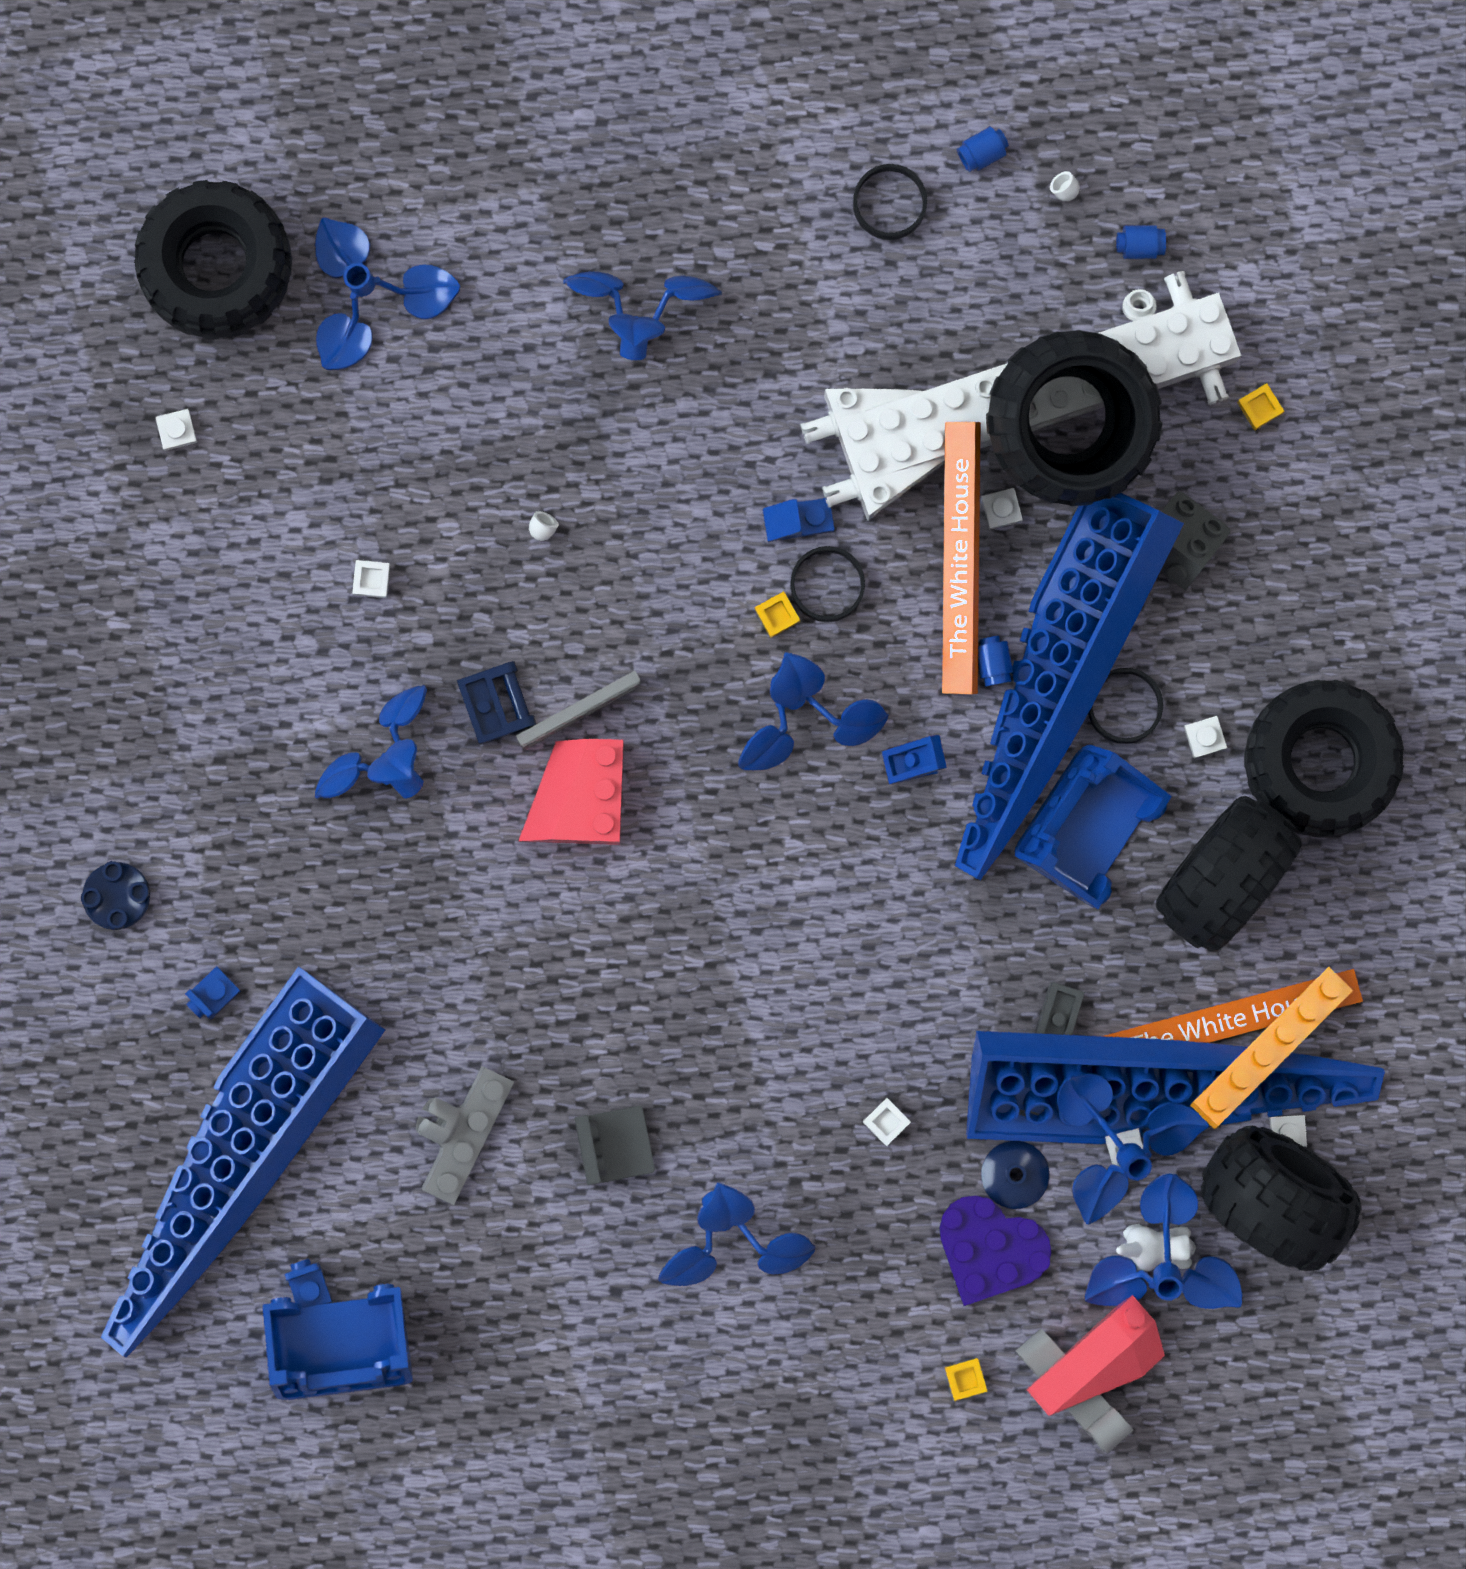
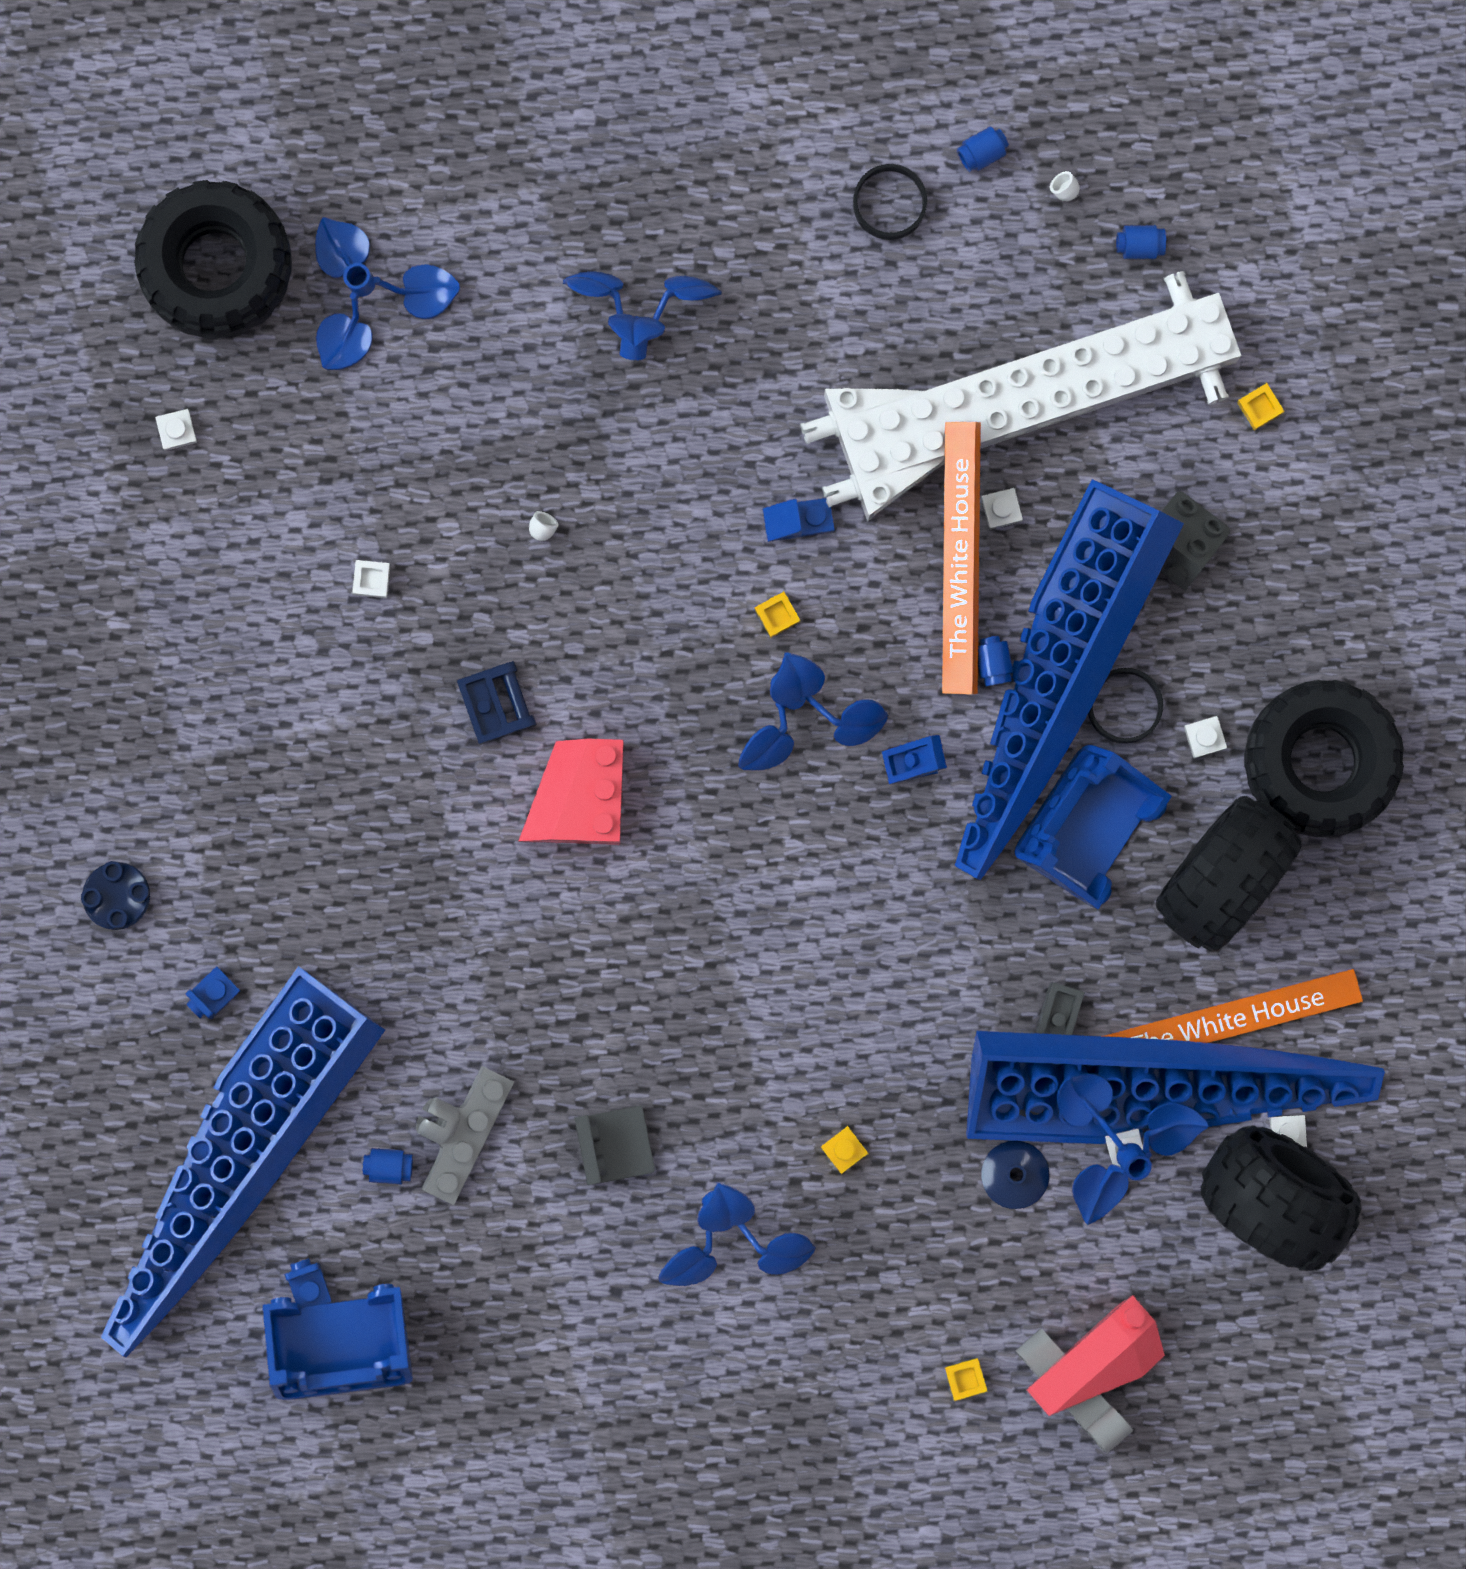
(388, 1166): none -> blue brick
(392, 767): blue plant -> none
(579, 710): light grey tile -> none
(831, 549): black tyre -> none
(844, 1150): none -> yellow plate
(886, 1122): white plate -> none
(991, 1251): dark purple plate -> none
(1129, 426): black tyre -> none
(1141, 298): white plate -> none
(1147, 1247): white animal -> none
(1207, 1287): blue plant -> none
(1271, 1048): light orange plate -> none

